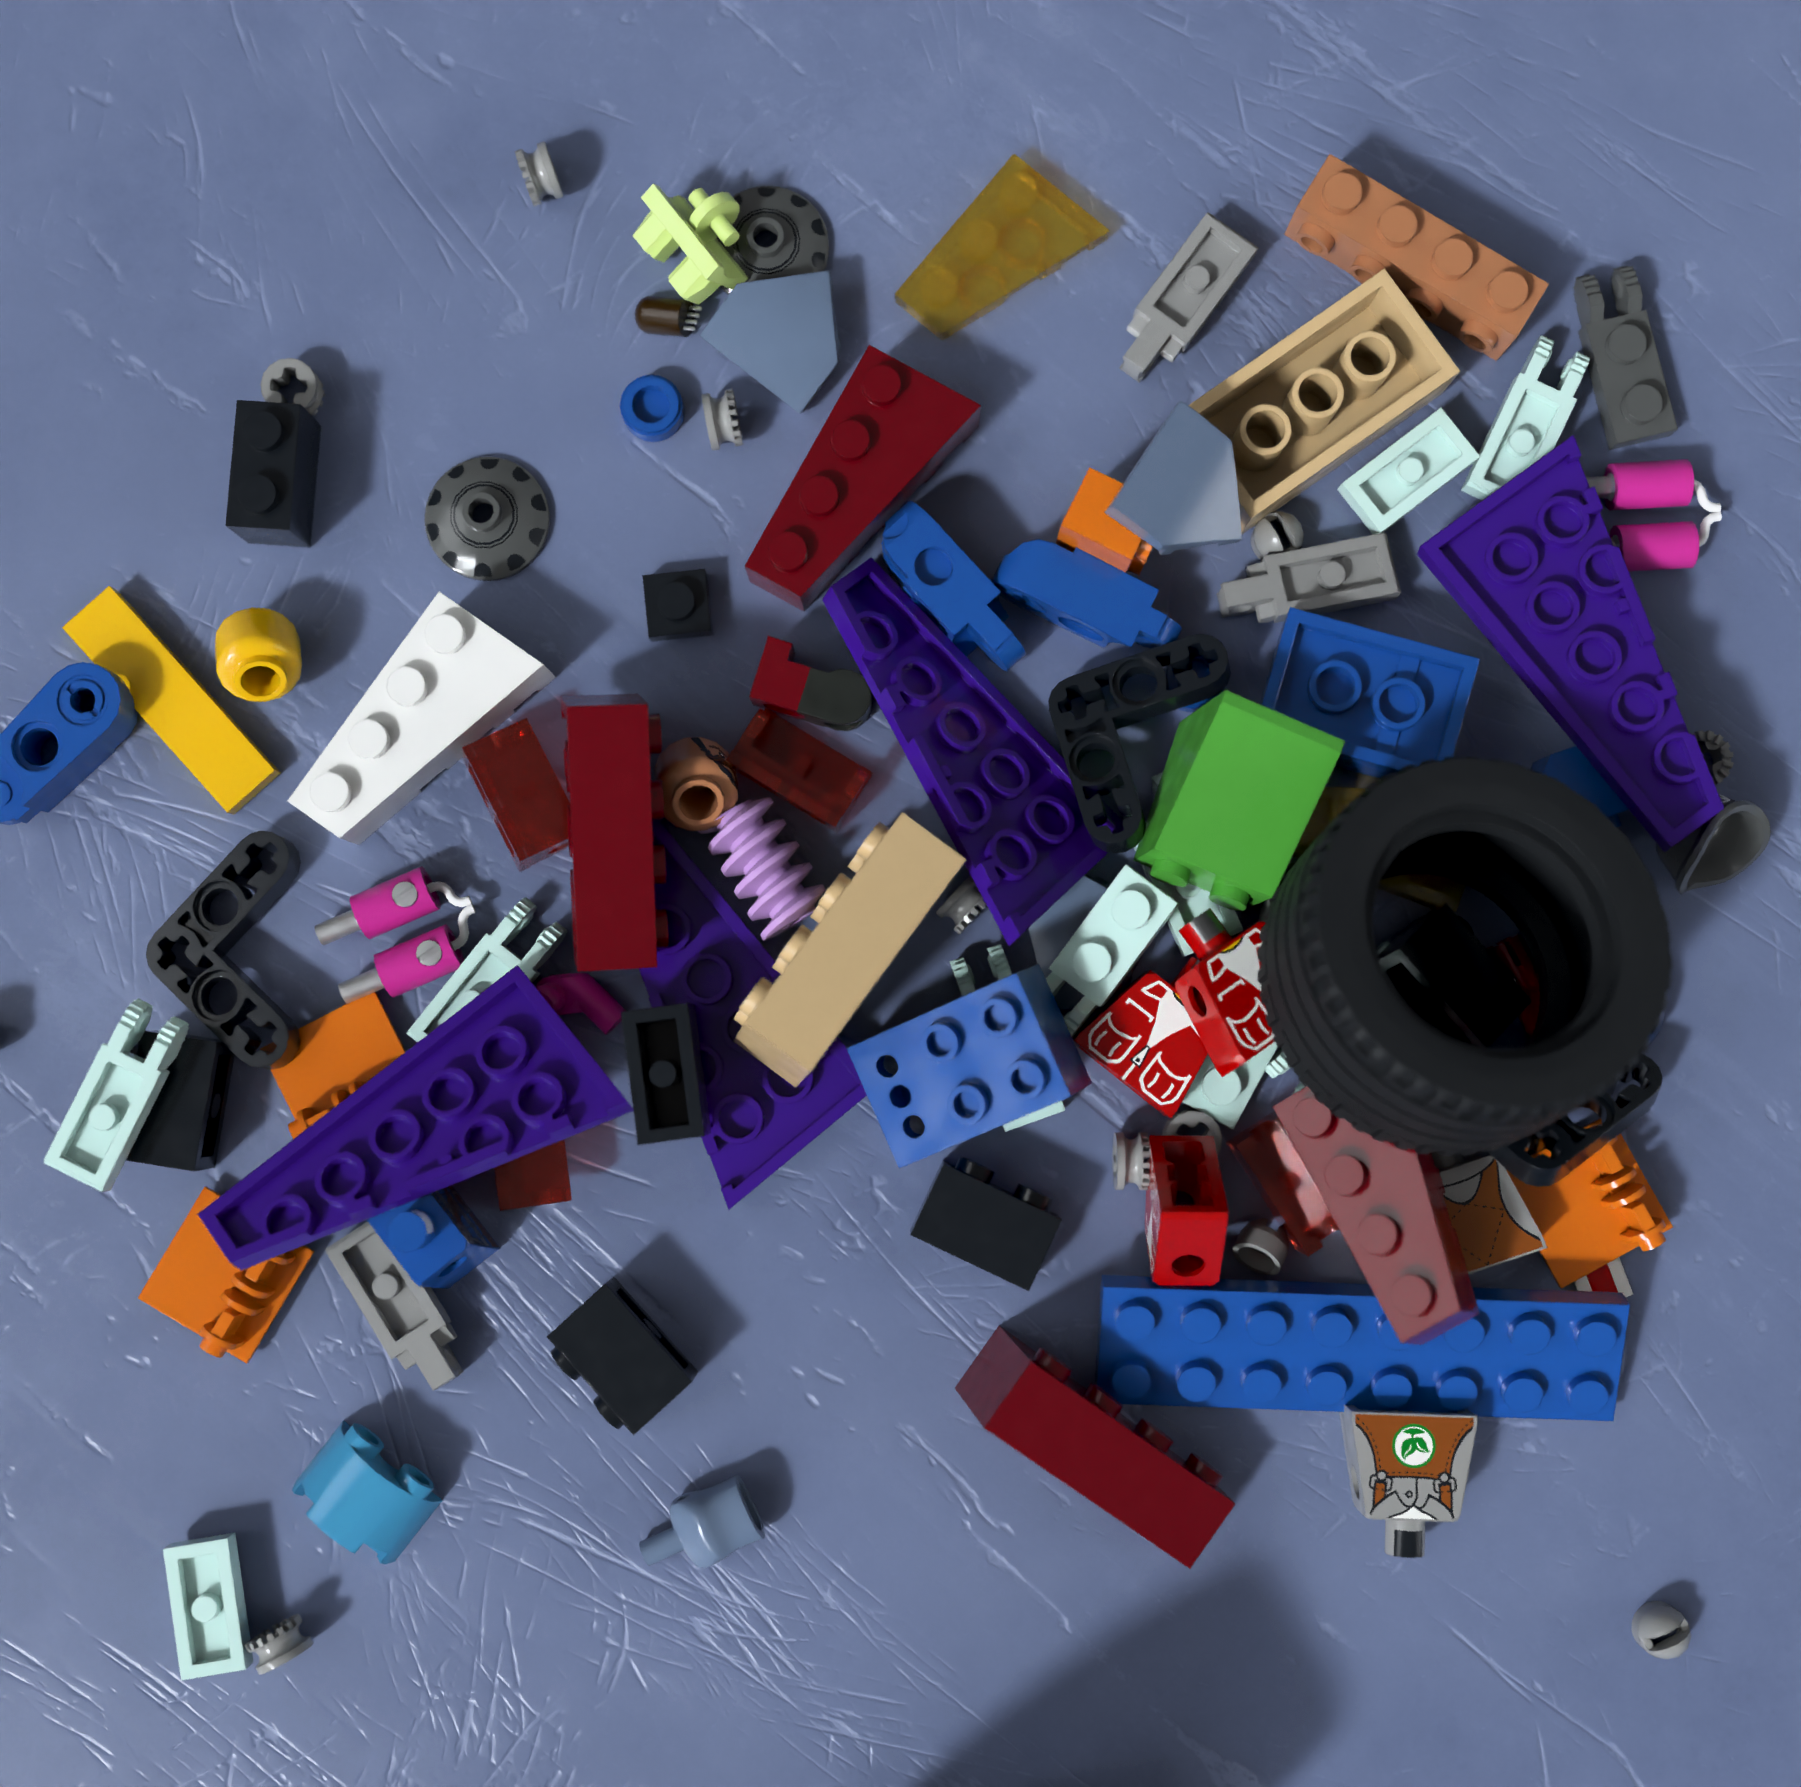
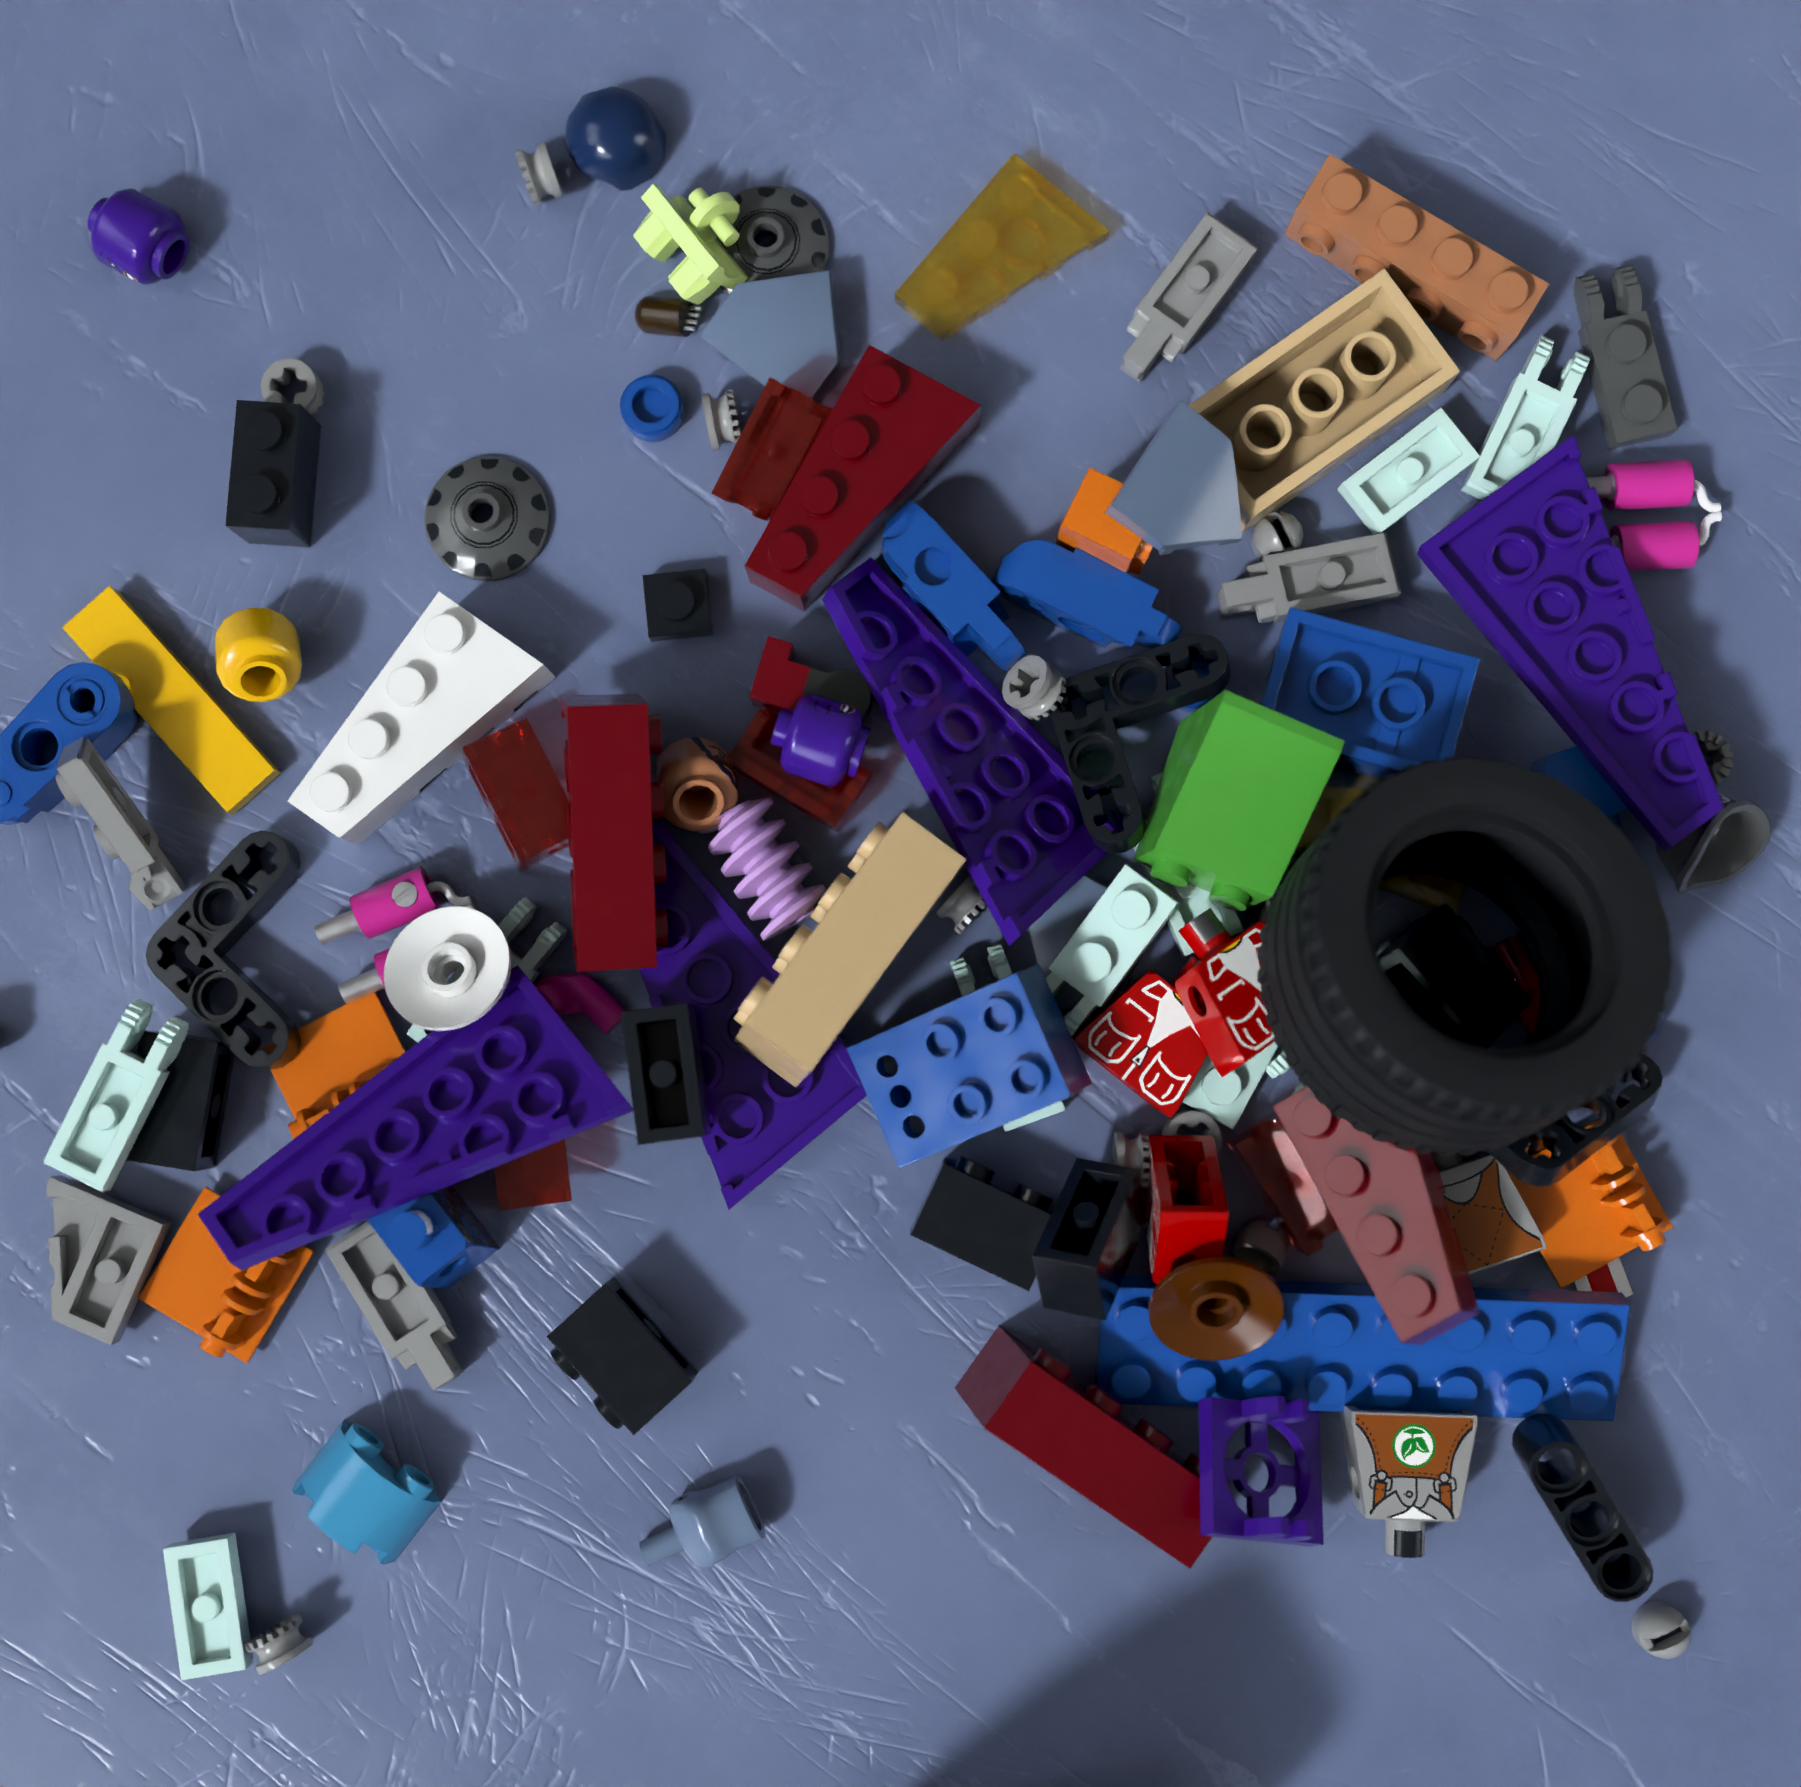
(99, 1258): none -> light grey wing
(119, 823): none -> light grey hinge
(138, 236): none -> dark purple head
(430, 951): none -> white dish
(615, 138): none -> dark blue hair
(771, 448): none -> clear red hinge
(820, 739): none -> dark purple head
(1043, 691): none -> light grey bush
(1090, 1238): none -> black brick
(1216, 1308): none -> reddish brown dish
(1218, 1508): none -> dark purple piece
(1598, 1529): none -> black beam

